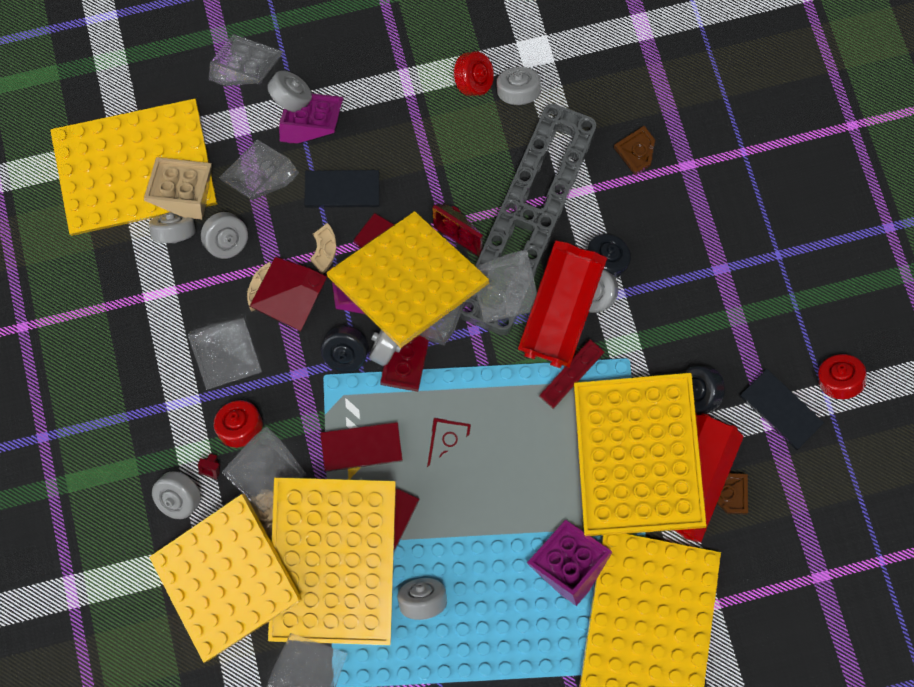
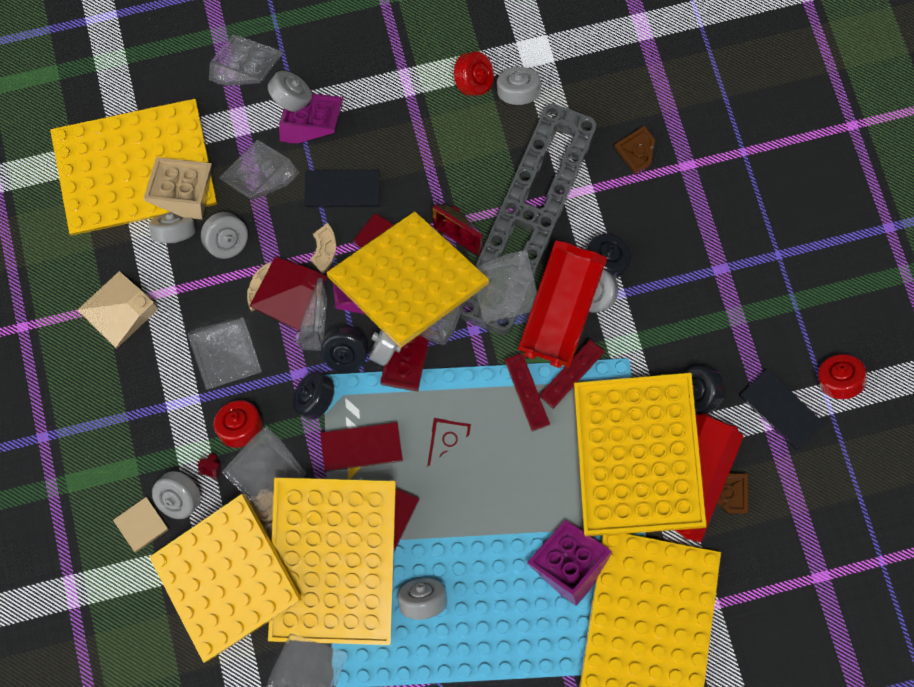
(118, 309): none -> tan slope
(140, 524): none -> tan tile
(313, 323): none -> clear slope
(313, 395): none -> black wheel
(527, 392): none -> dark red tile

